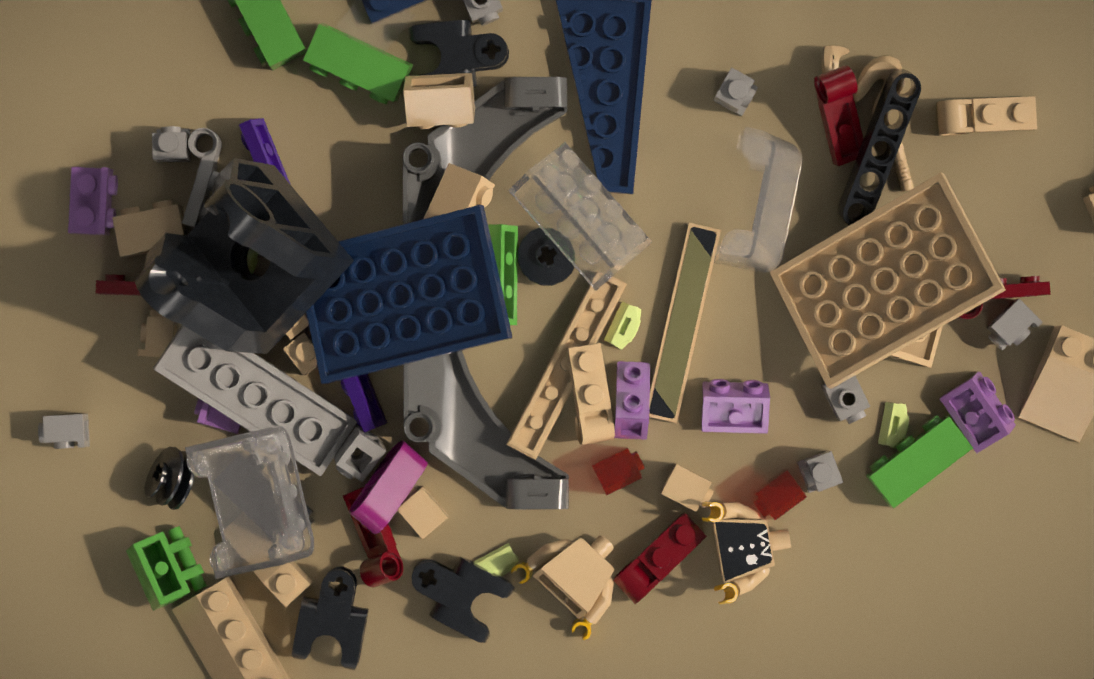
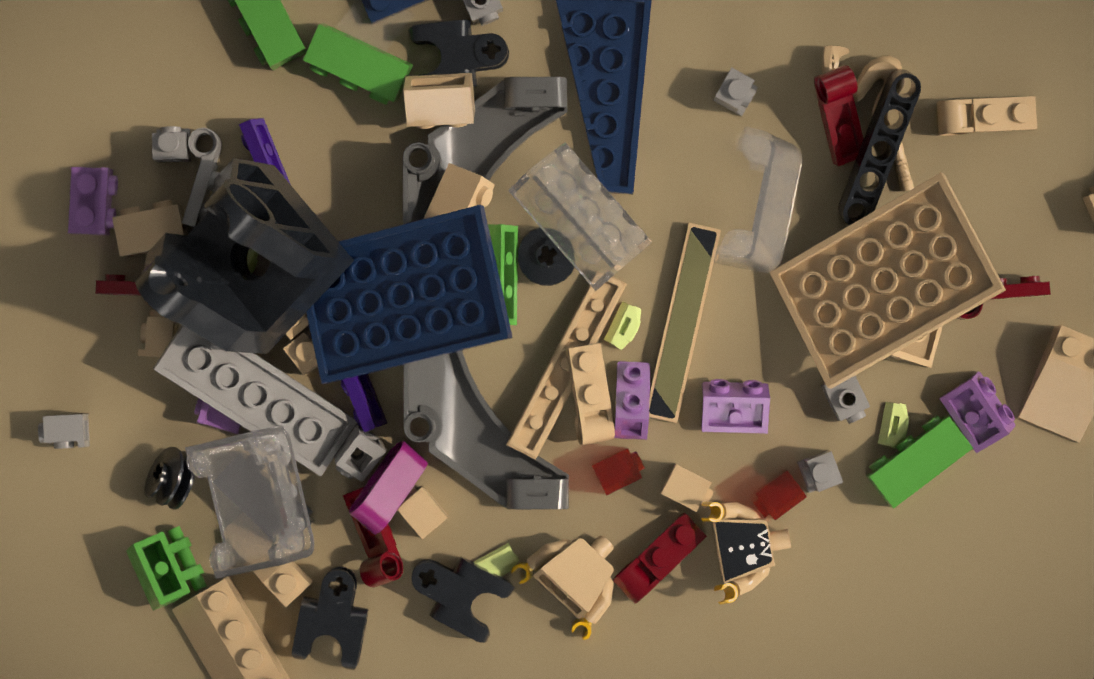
(1012, 325): light grey brick -> none

